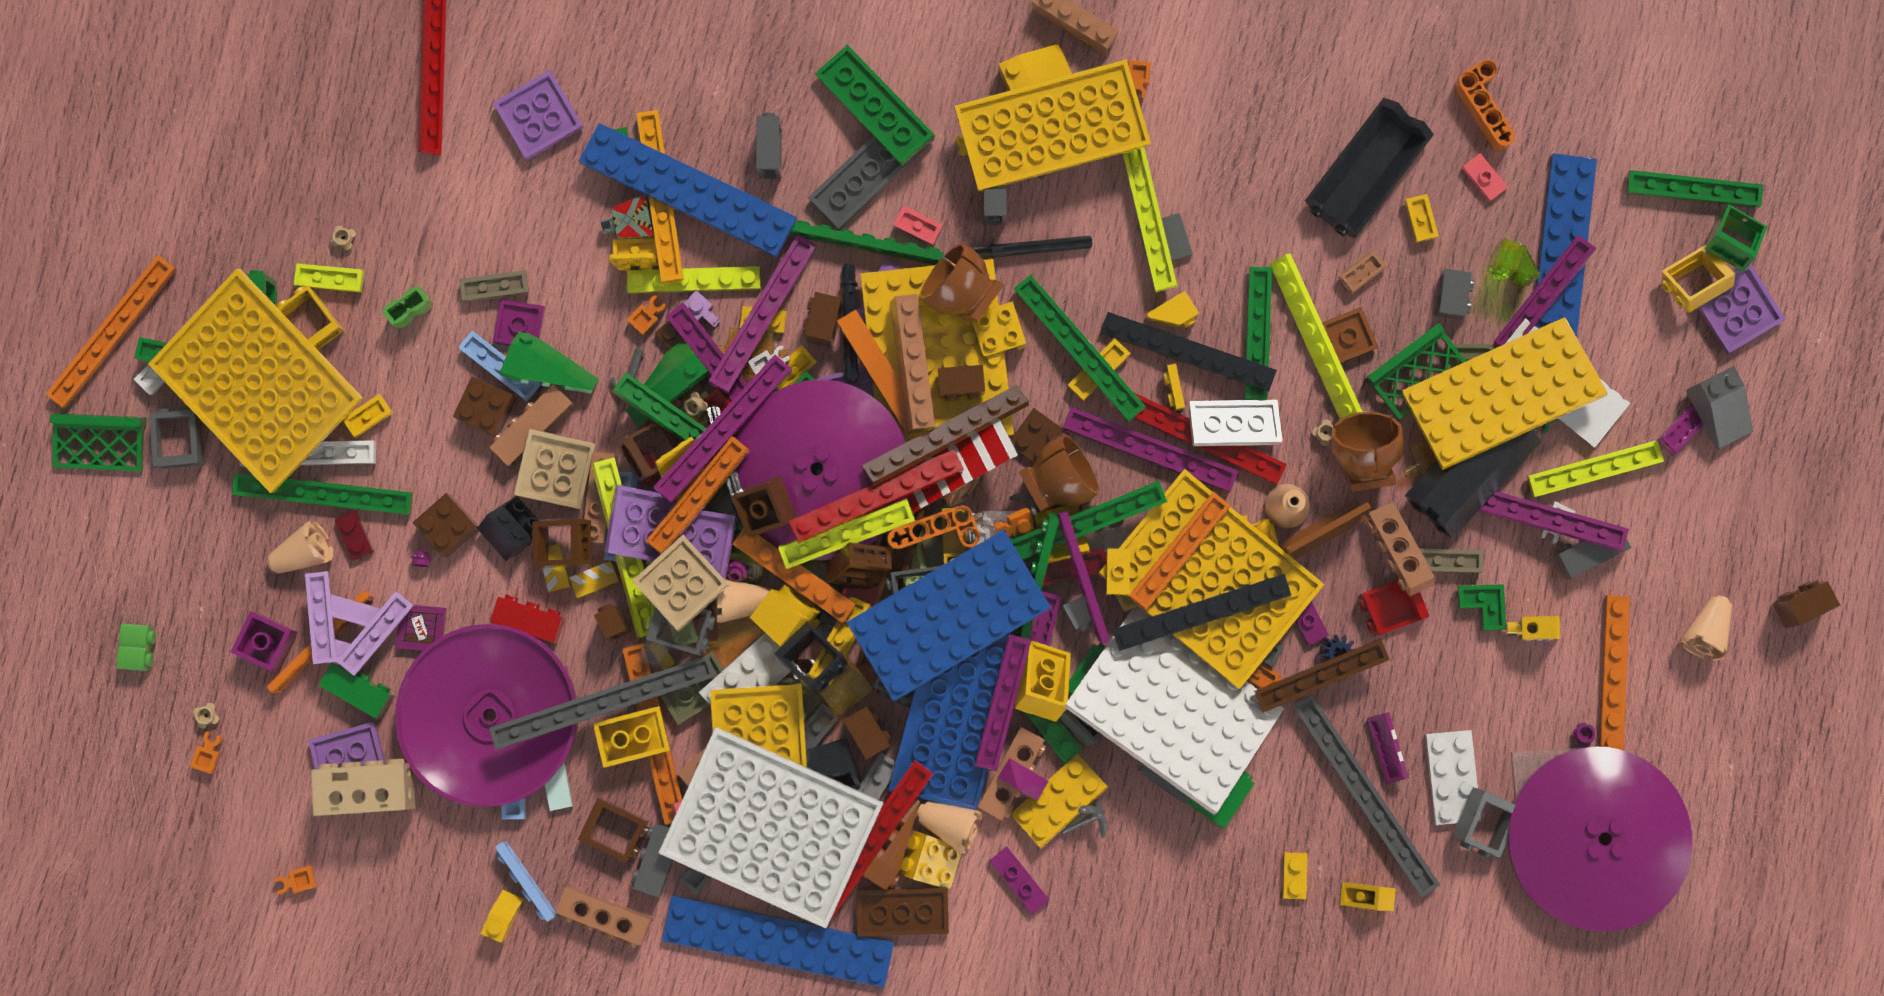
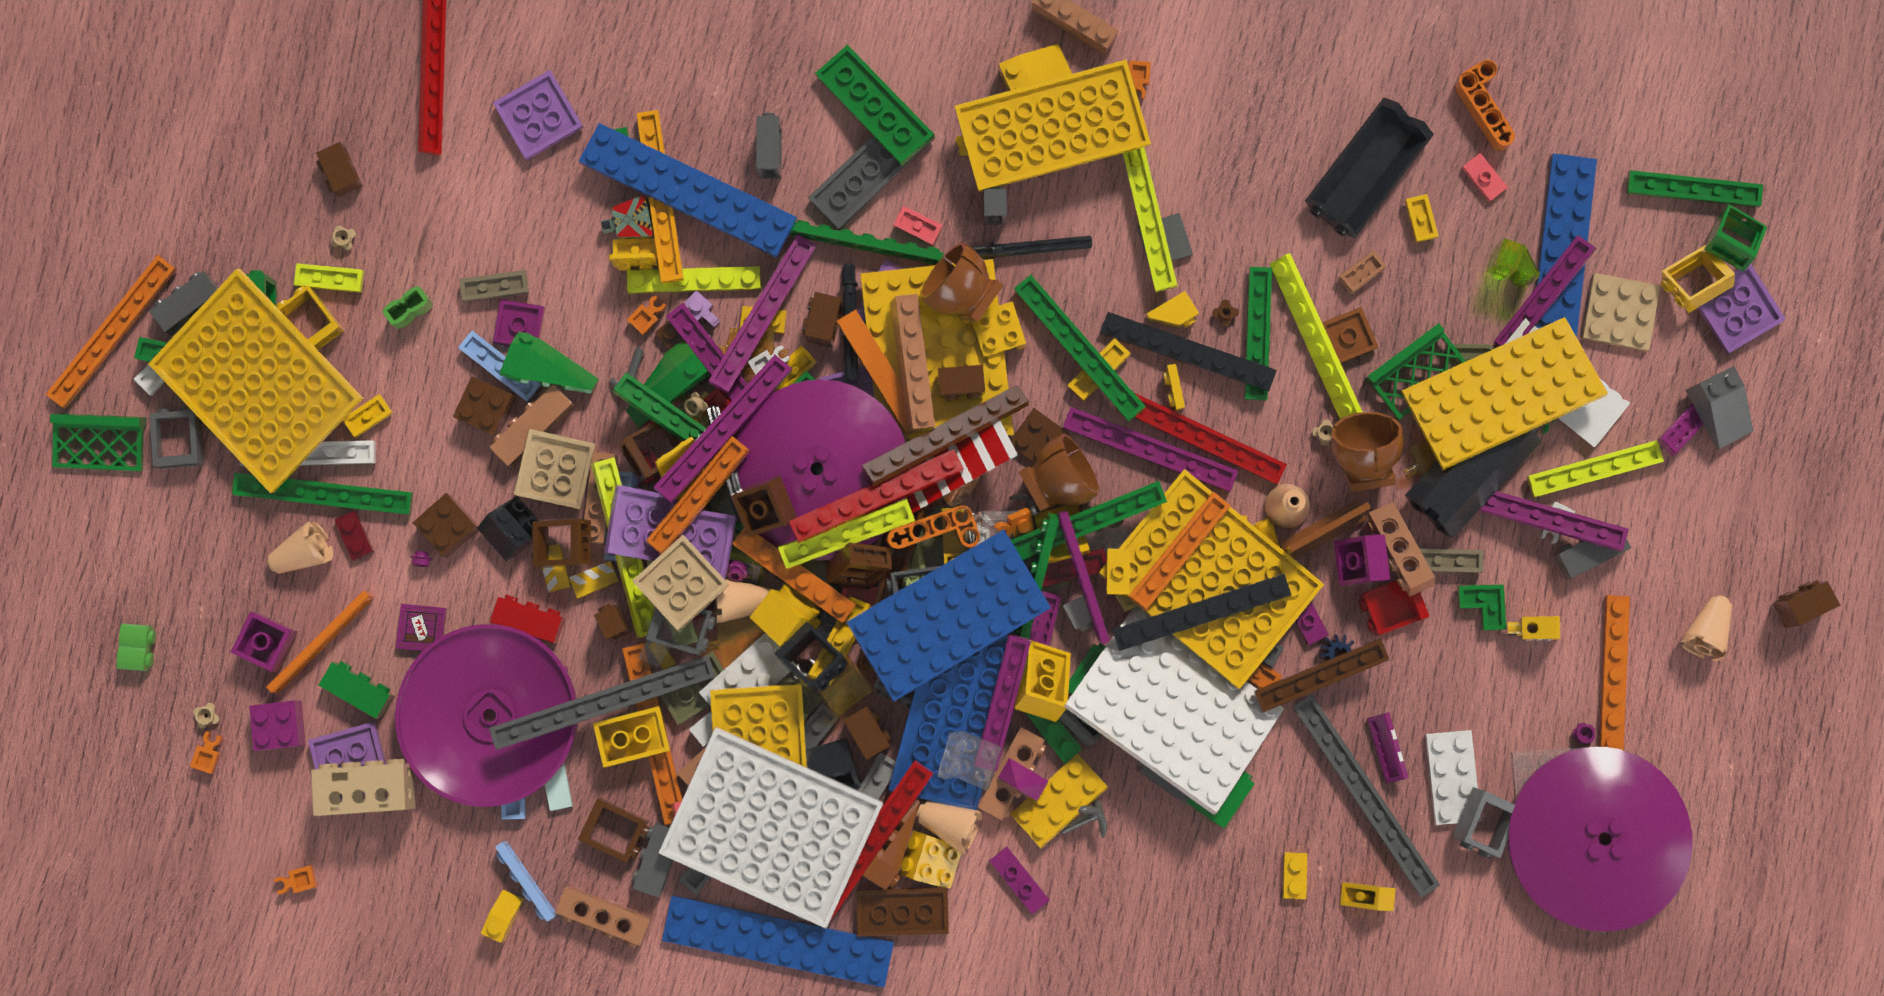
(183, 302): none -> dark grey brick
(277, 725): none -> magenta brick
(325, 606): lavender plate -> none
(339, 169): none -> reddish brown brick
(703, 730): none -> white brick
(969, 759): none -> clear bracket
(1219, 312): none -> reddish brown plate
(1234, 423): white plate -> none
(1362, 560): none -> magenta brick
(1454, 294): dark grey brick -> none
(1620, 312): none -> tan plate

